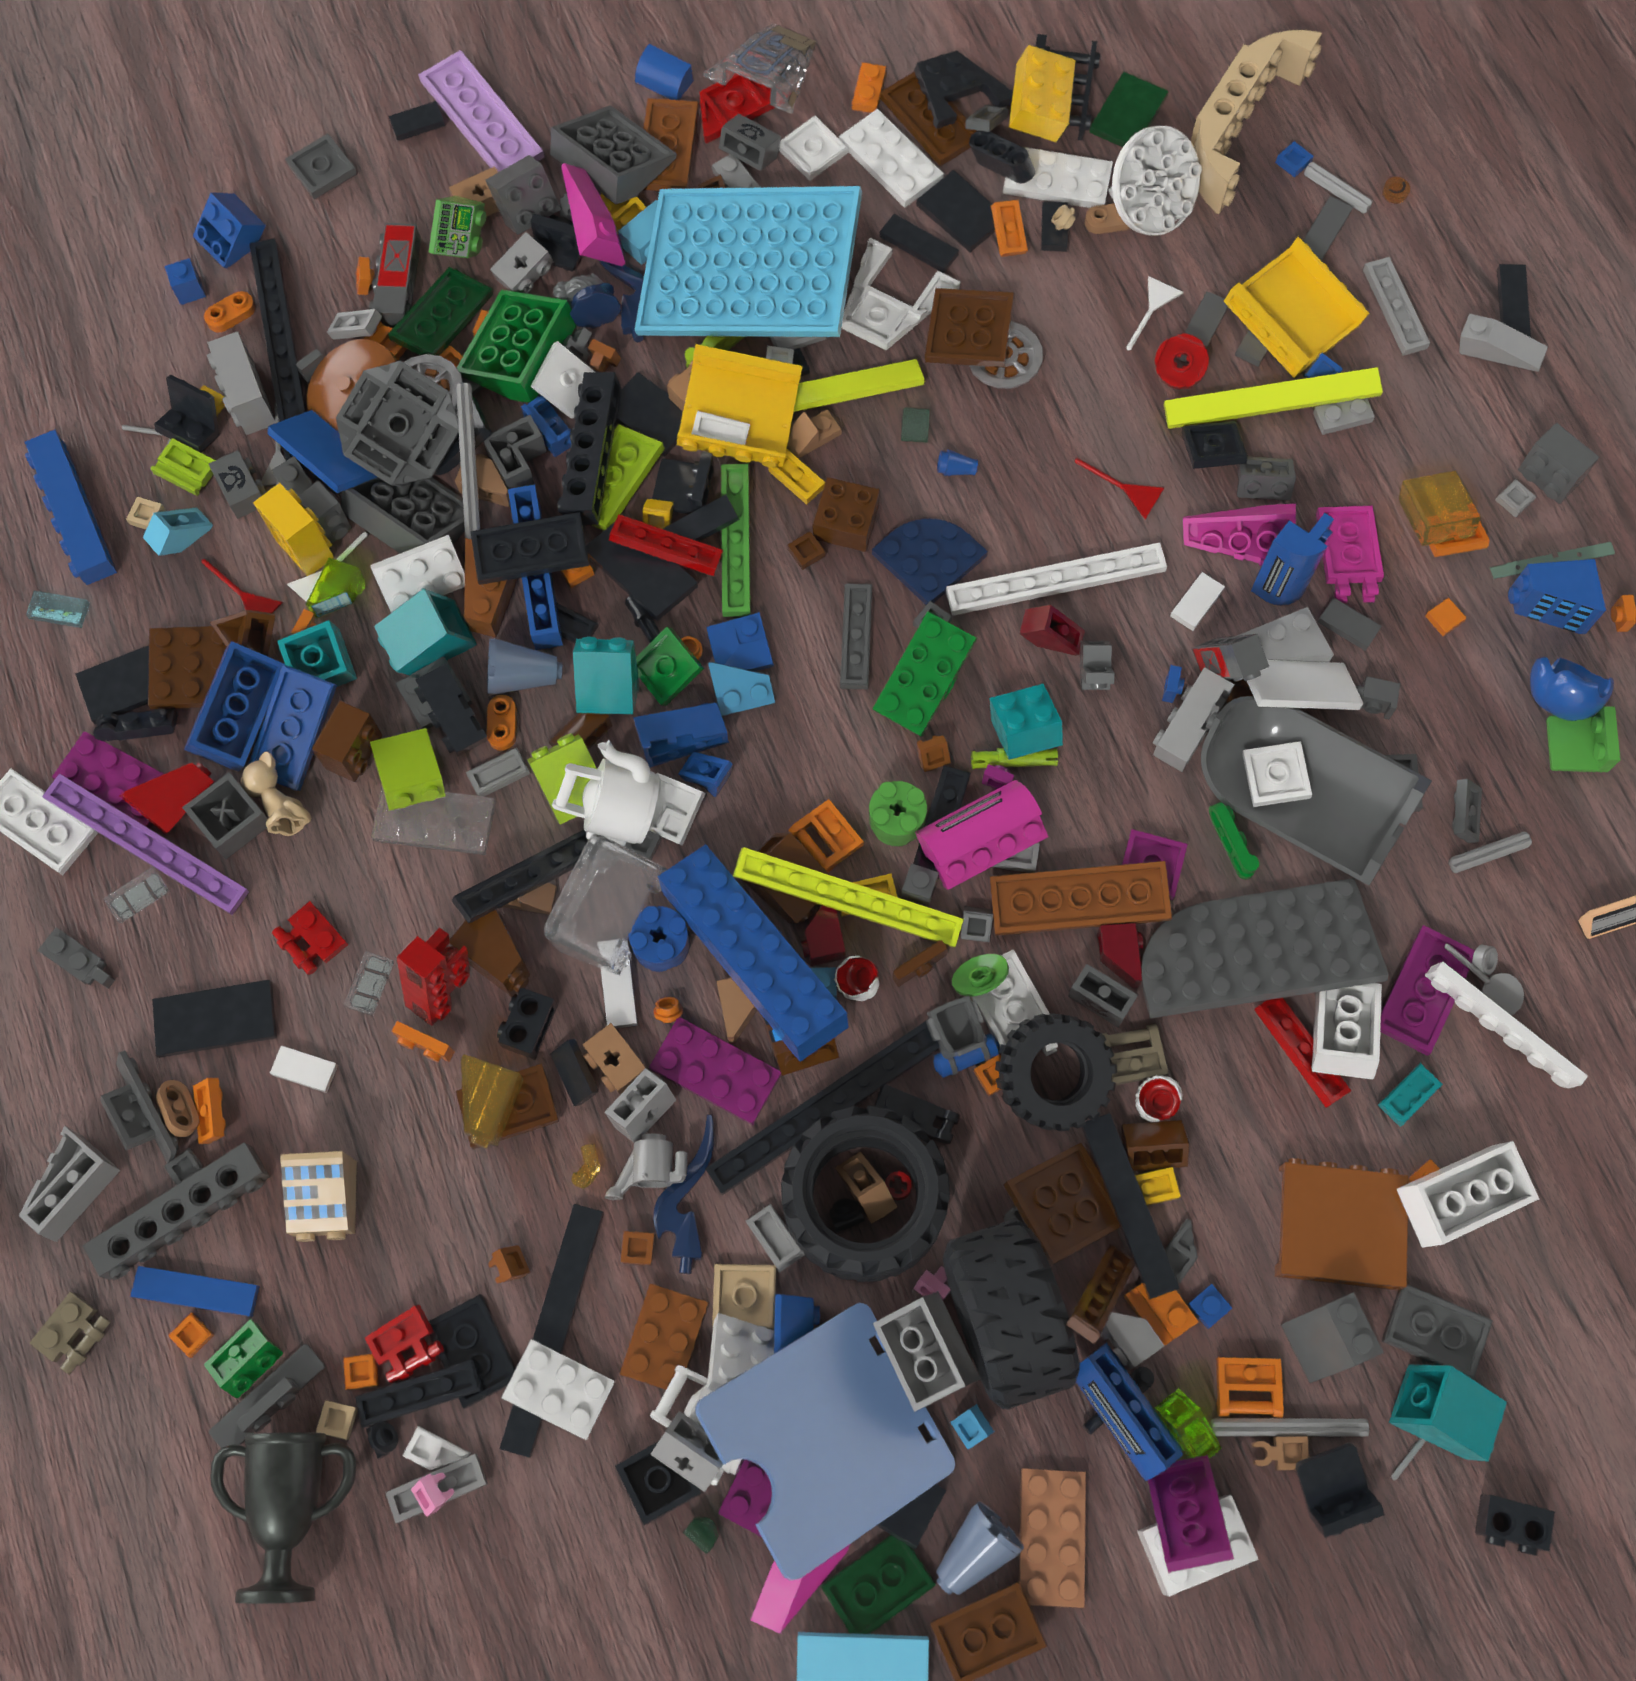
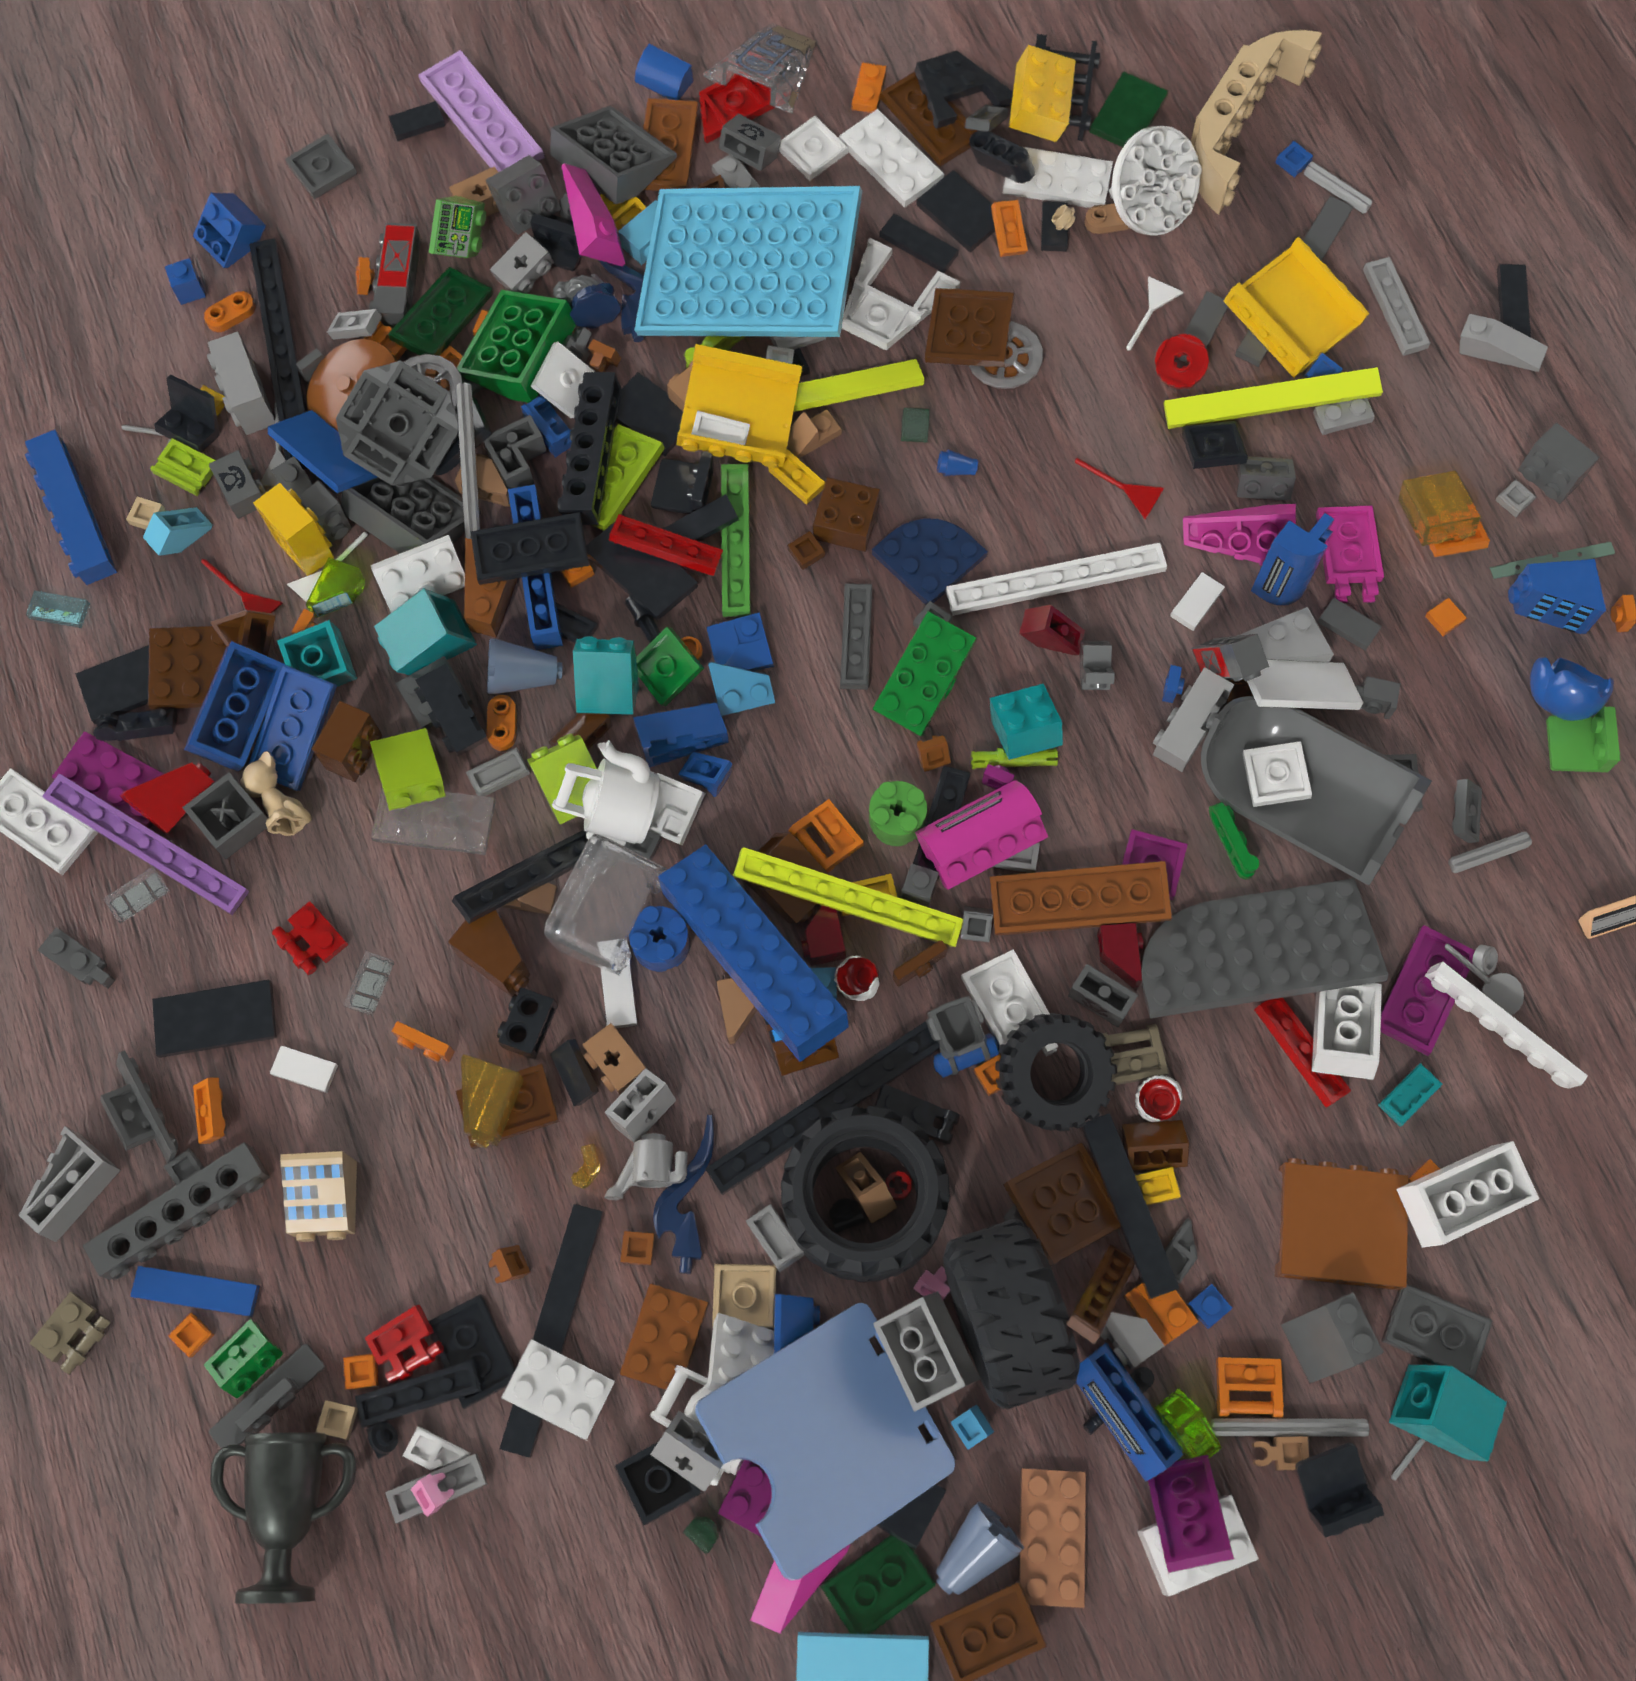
(179, 1110): medium nougat plate -> none
(430, 974): red piece -> none
(657, 513): yellow slope -> none
(668, 1009): orange plate -> none
(715, 1070): magenta plate -> none
(980, 975): bright green dish -> none
(1396, 190): clear orange tile -> none
(1515, 1518): black brick -> none

